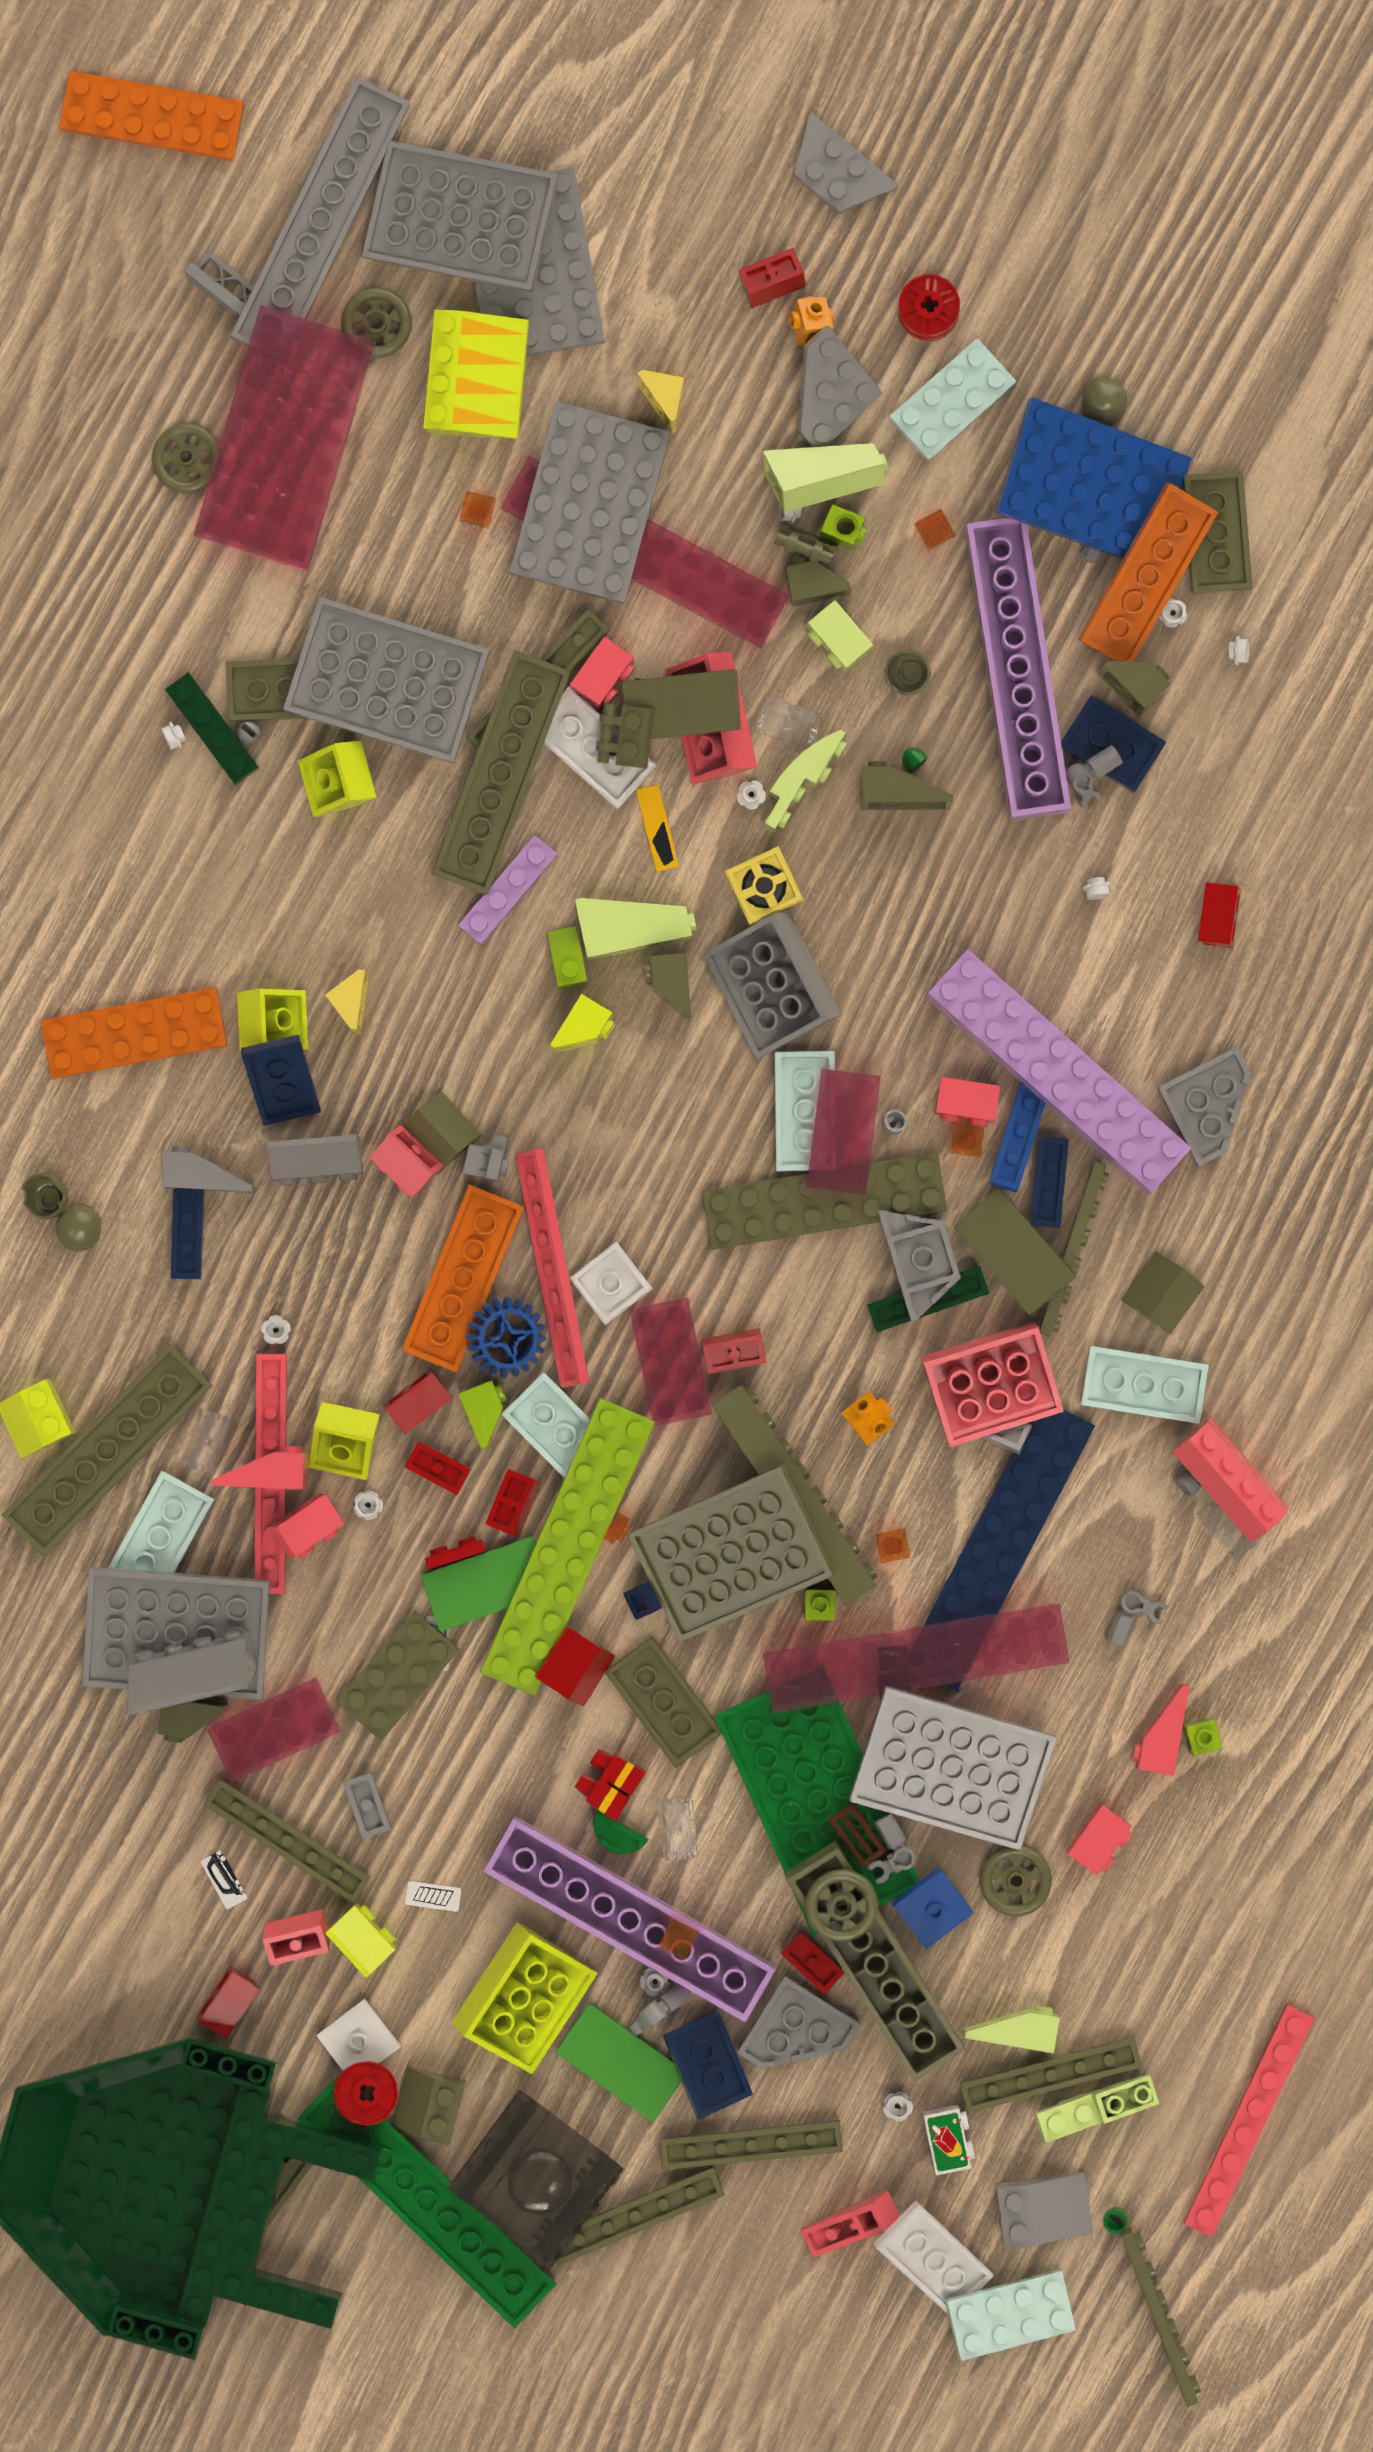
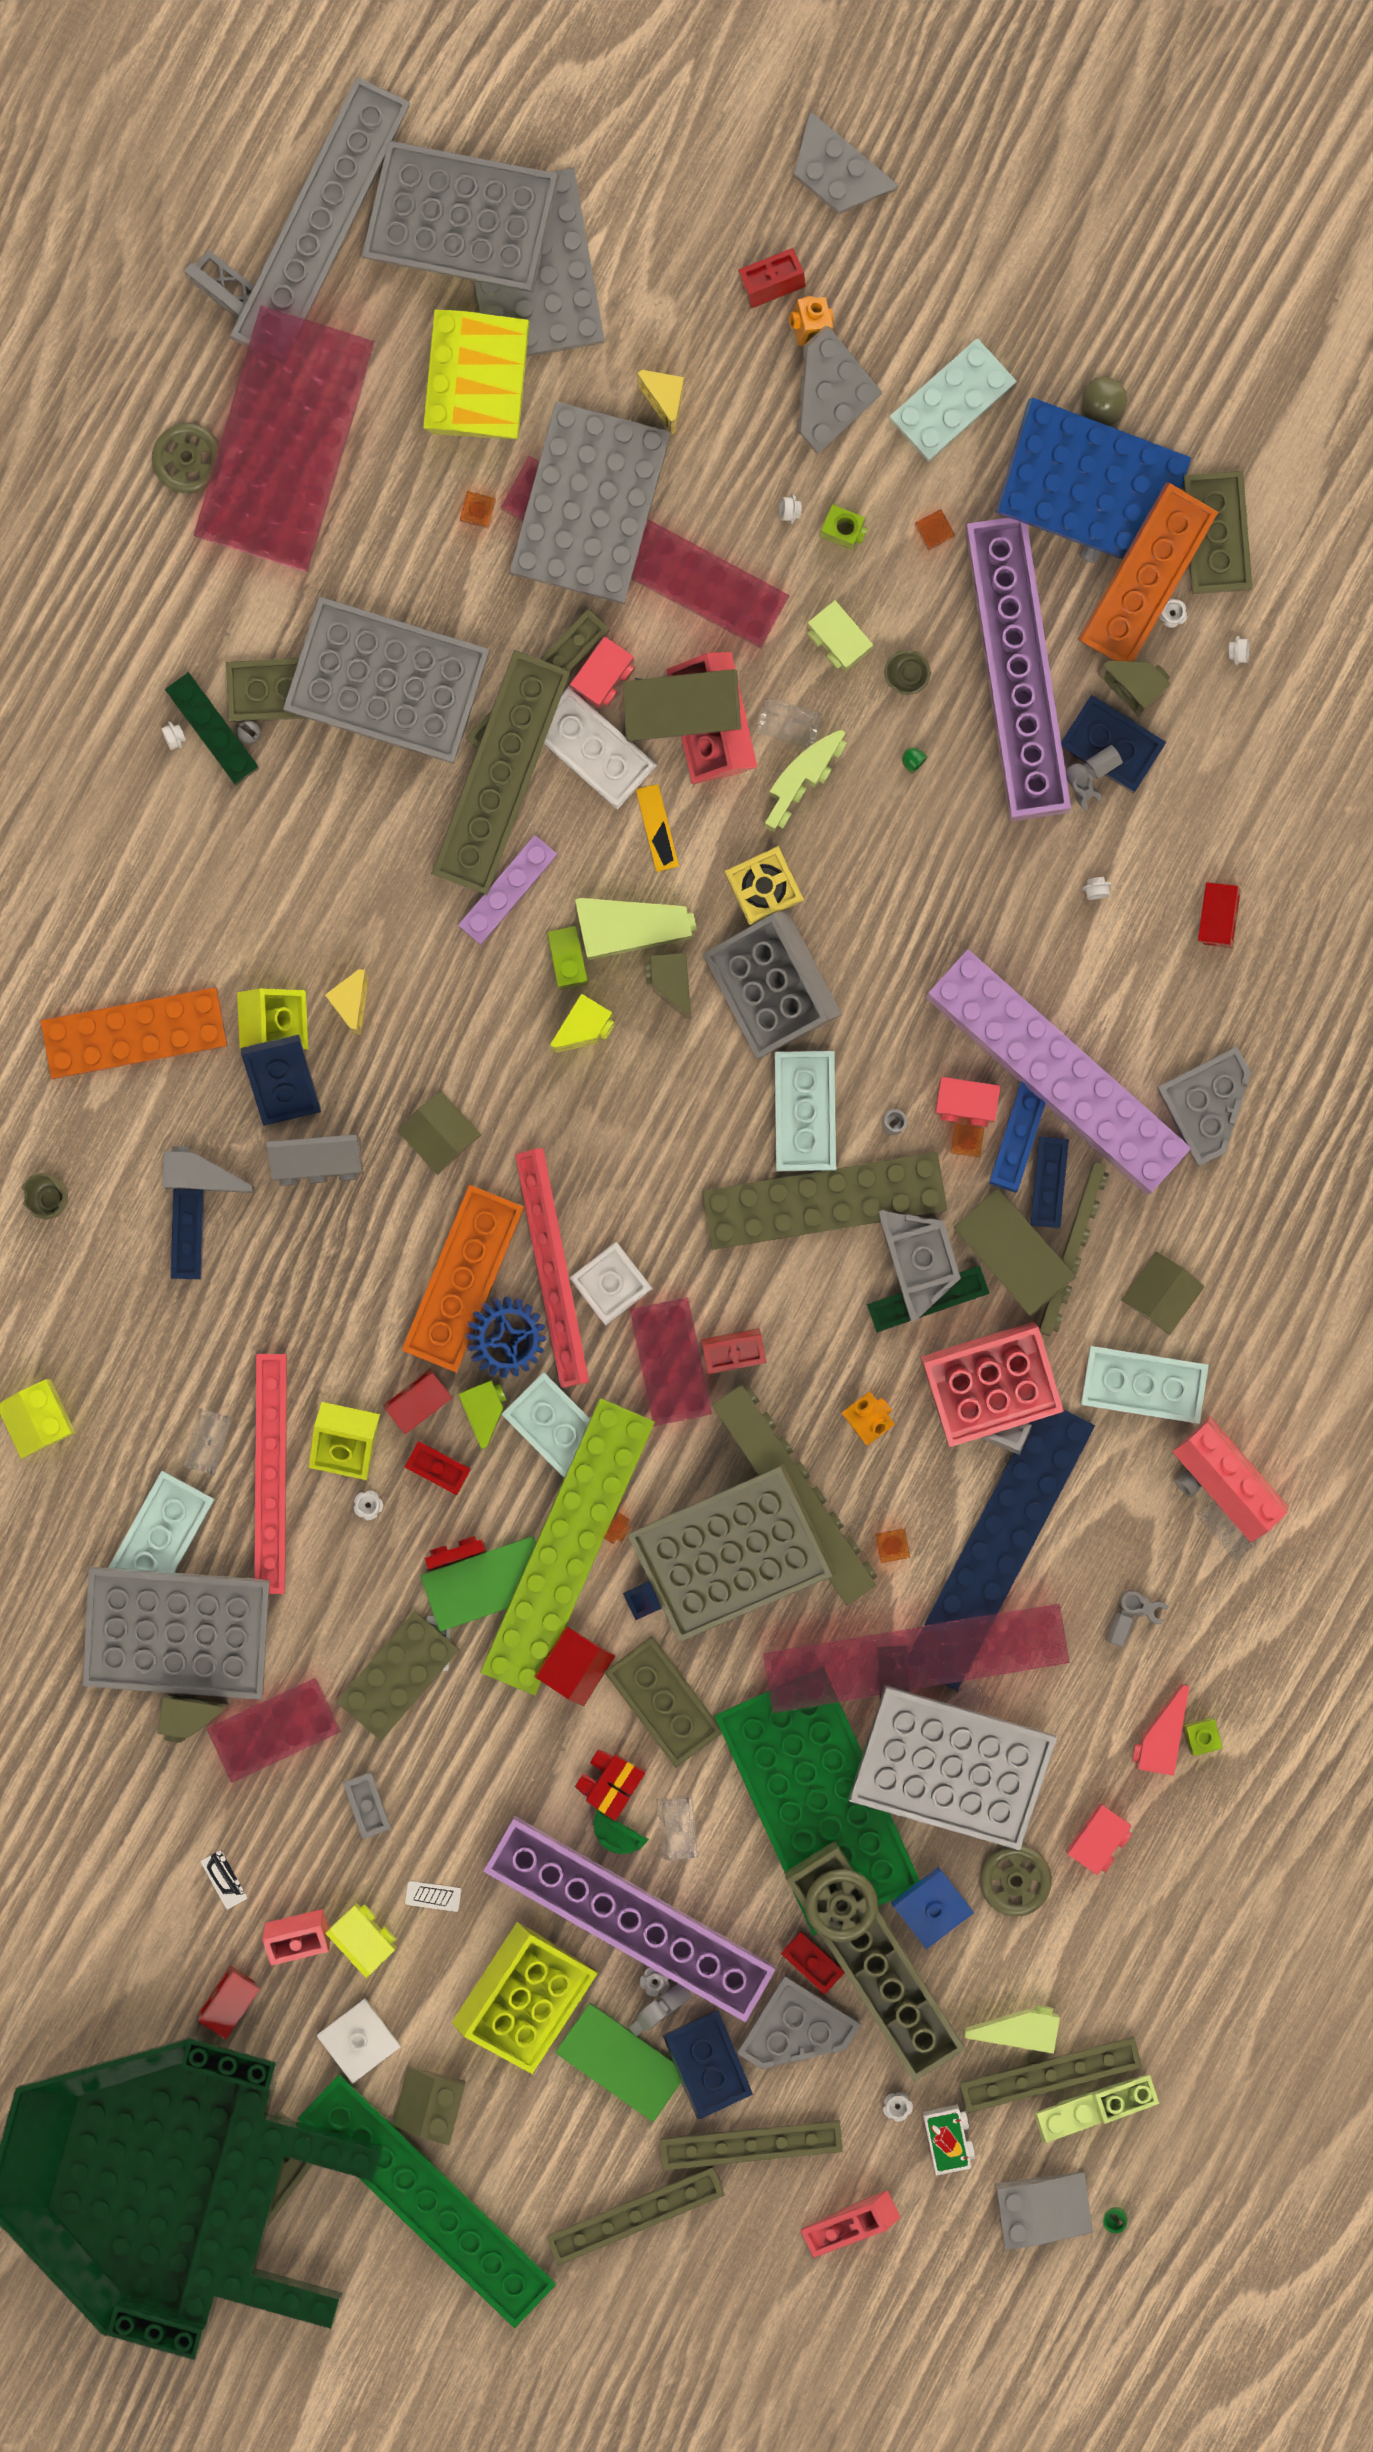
(78, 1227): olive hair -> none
(107, 1450): olive plate -> none
(151, 116): orange plate -> none
(190, 1672): light grey slope -> none
(268, 1326): white plate -> none
(276, 1470): coral slope -> none
(287, 1840): olive plate -> none
(306, 1526): coral brick -> none
(337, 778): neon yellow slope -> none
(383, 2093): red wheel -> none
(400, 314): olive plate -> none
(406, 1161): coral brick -> none
(487, 1161): light grey brick -> none
(513, 1503): red hinge -> none
(535, 2178): clear smoke panel -> none
(633, 735): olive plate -> none
(678, 1938): clear orange plate -> none
(751, 802): white plate -> none
(806, 543): olive plate -> none
(813, 582): olive slope -> none
(820, 1604): lime brick -> none
(822, 473): yellowish green slope -> none
(842, 1814): reddish brown tile -> none
(843, 1131): clear pink plate -> none
(894, 789): olive slope -> none
(903, 1855): light grey bar -> none
(914, 315): red wheel -> none
(932, 2256): white tile -> none
(1010, 2315): light aqua plate -> none
(1166, 2327): olive plate -> none
(1248, 2120): coral plate -> none

